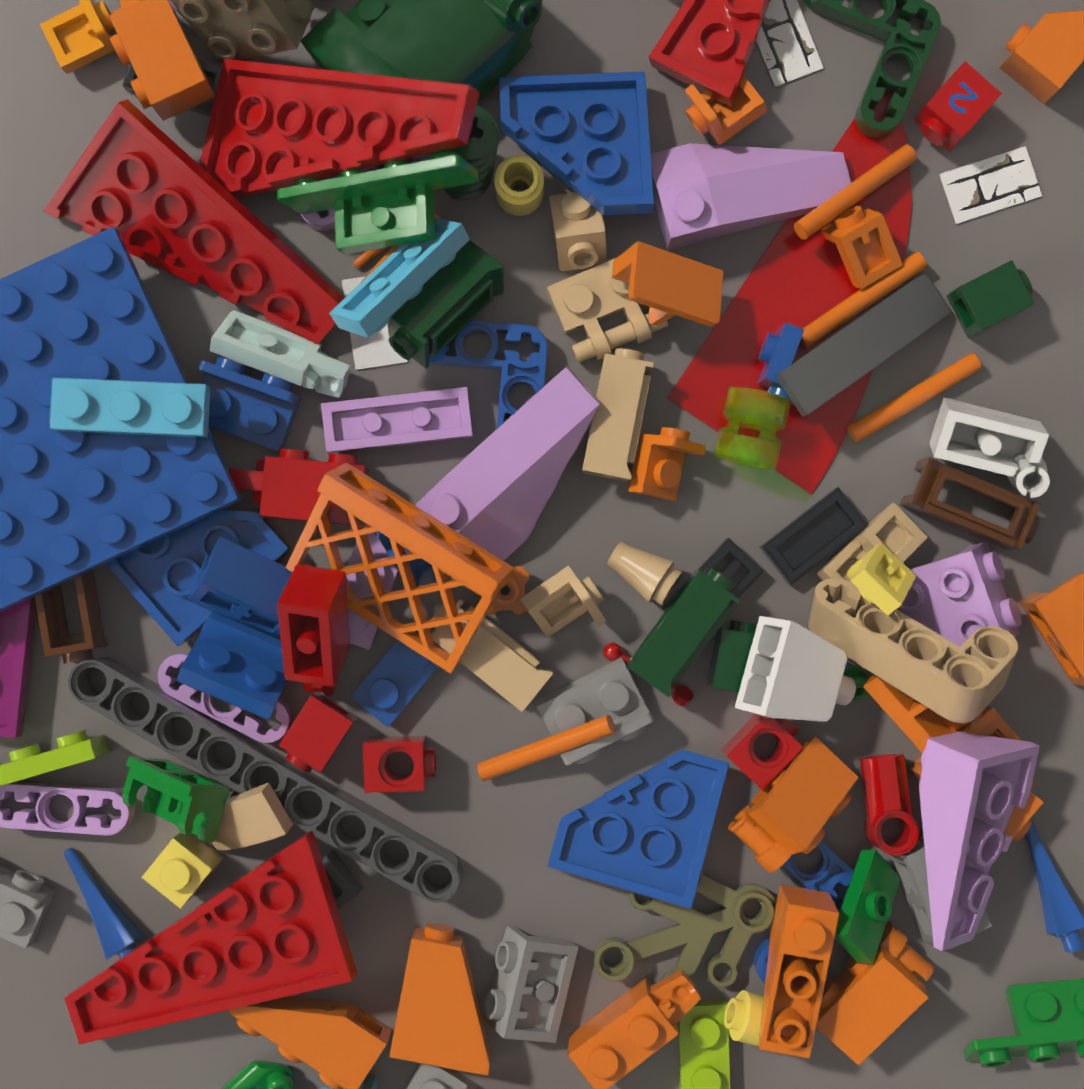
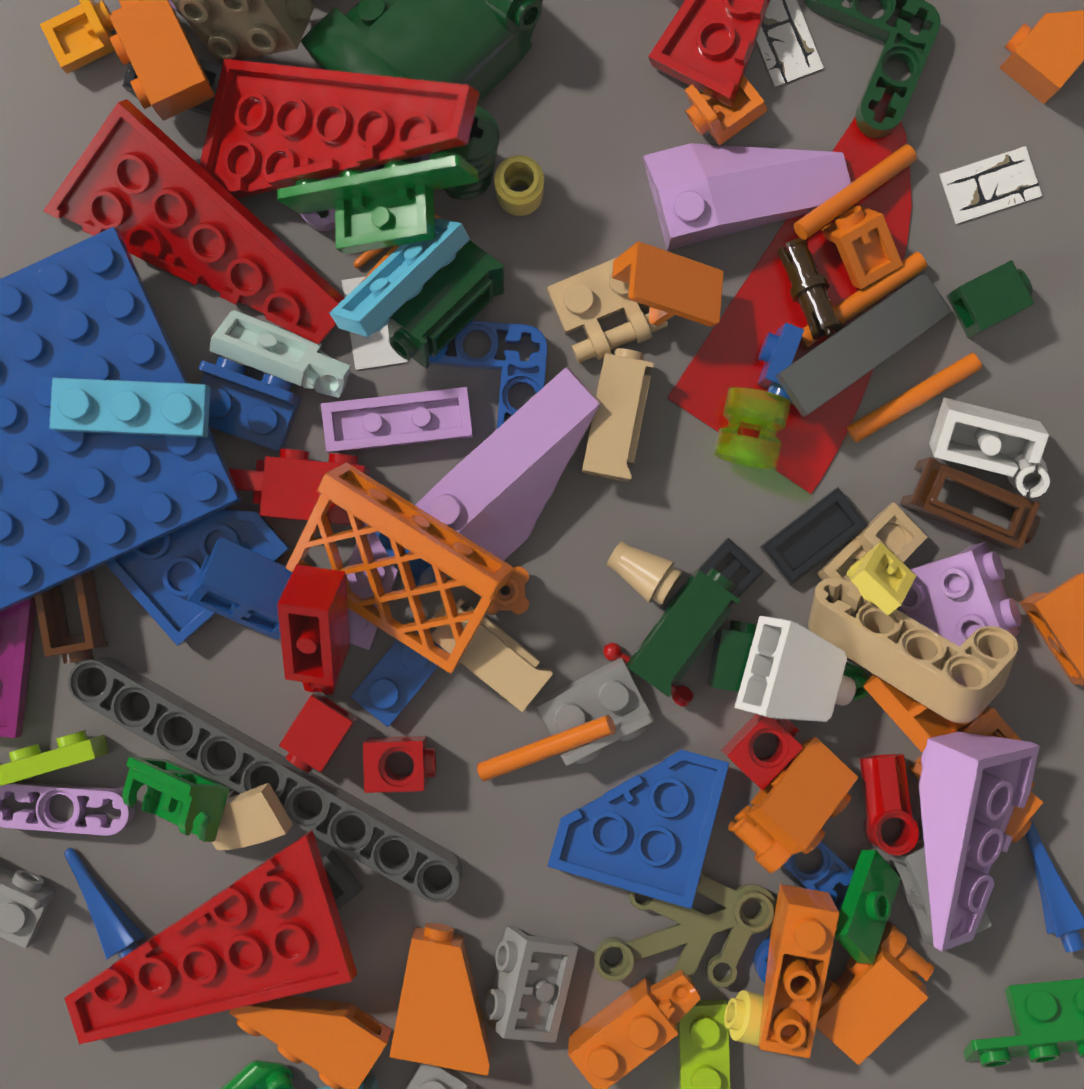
(182, 868): light yellow brick -> none
(236, 665): blue bracket -> none
(252, 724): lavender beam -> none
(562, 601): tan bracket -> none
(577, 232): tan bracket -> none
(586, 134): blue plate -> none
(661, 462): orange bracket -> none
(809, 289): none -> dark brown pin
(956, 107): red brick -> none

